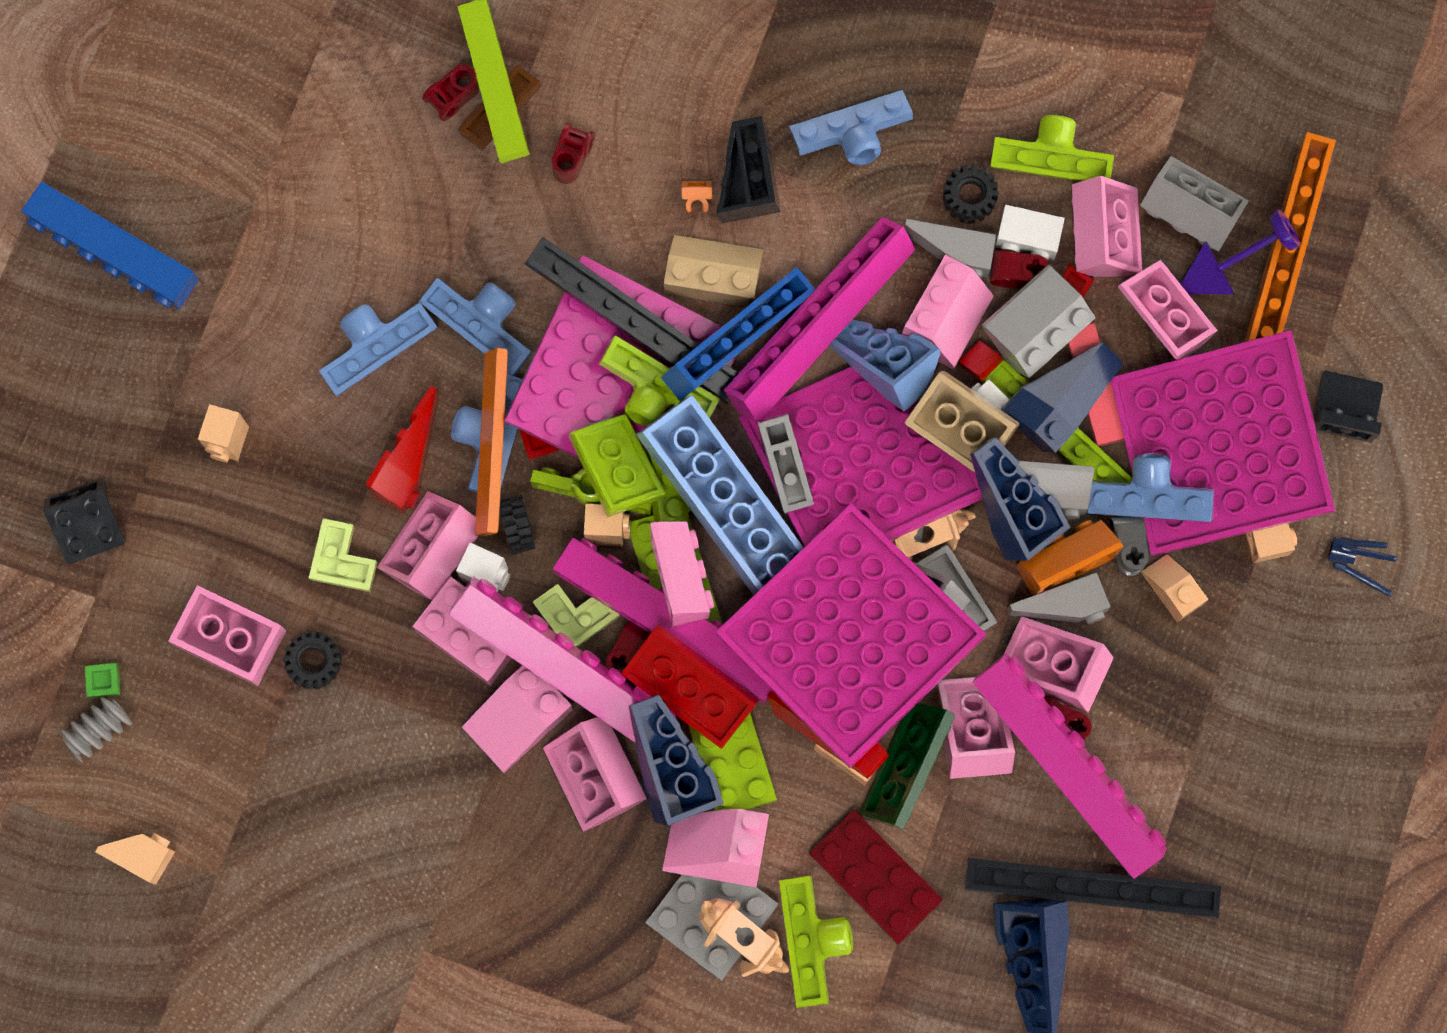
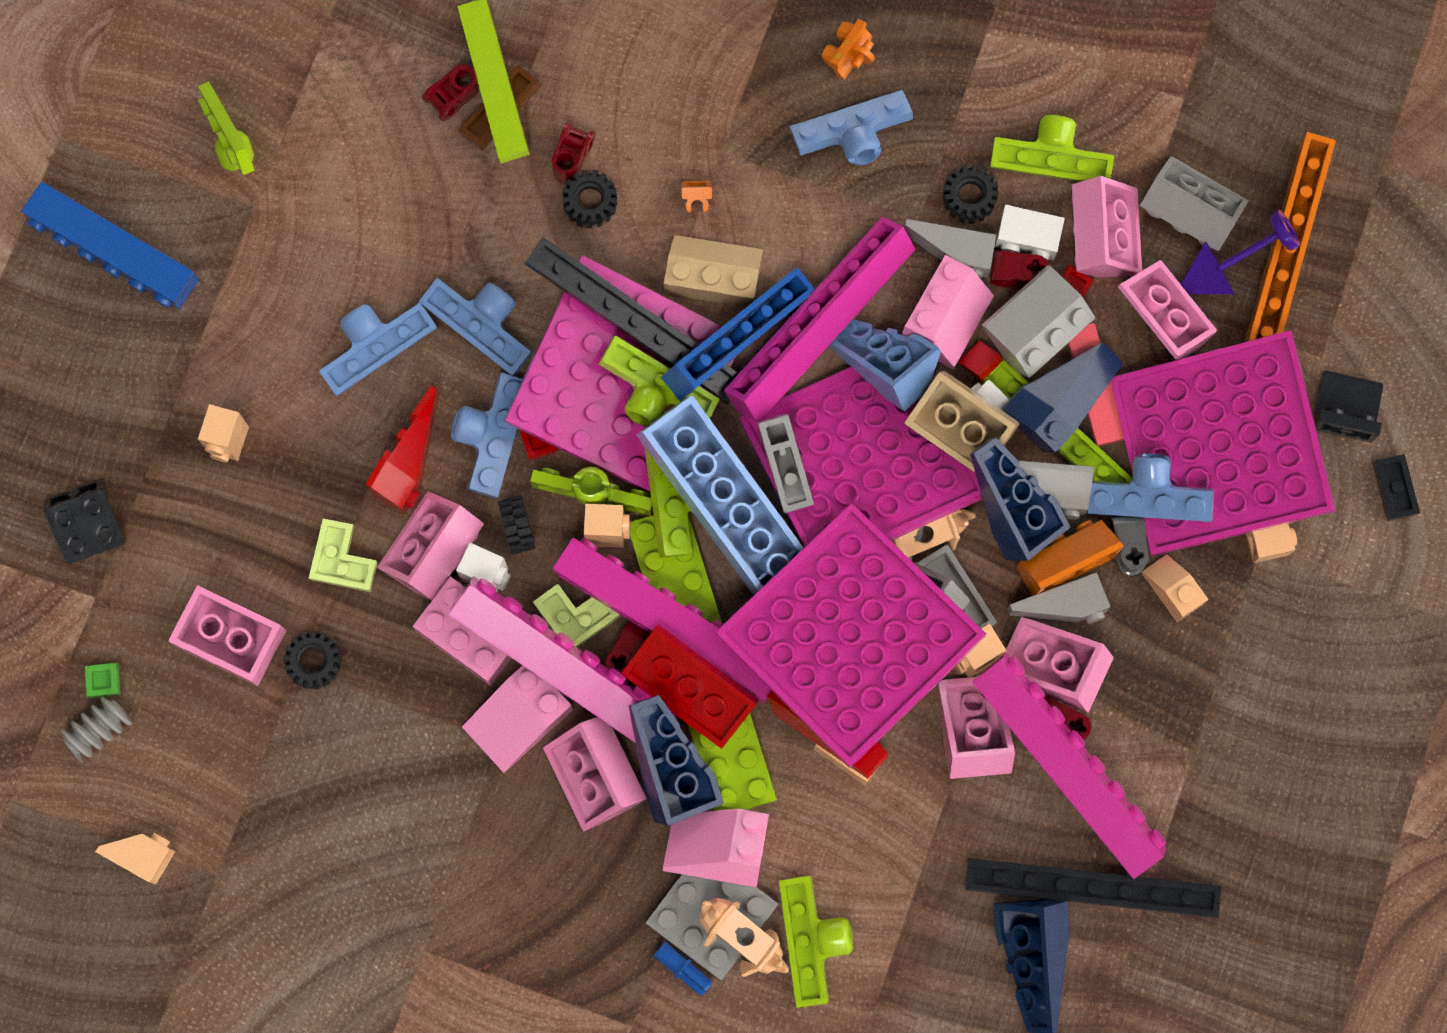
(231, 145): none -> lime plate
(491, 442): orange tile -> none
(589, 181): none -> black tyre
(616, 465): lime tile -> none
(680, 572): bright pink slope -> none
(683, 969): none -> blue axle
(749, 174): black wedge -> none
(853, 50): none -> orange hips
(875, 877): dark red plate -> none
(907, 765): dark green plate -> none
(983, 654): none -> light nougat brick
(1345, 551): dark blue plant -> none
(1396, 487): none -> black plate

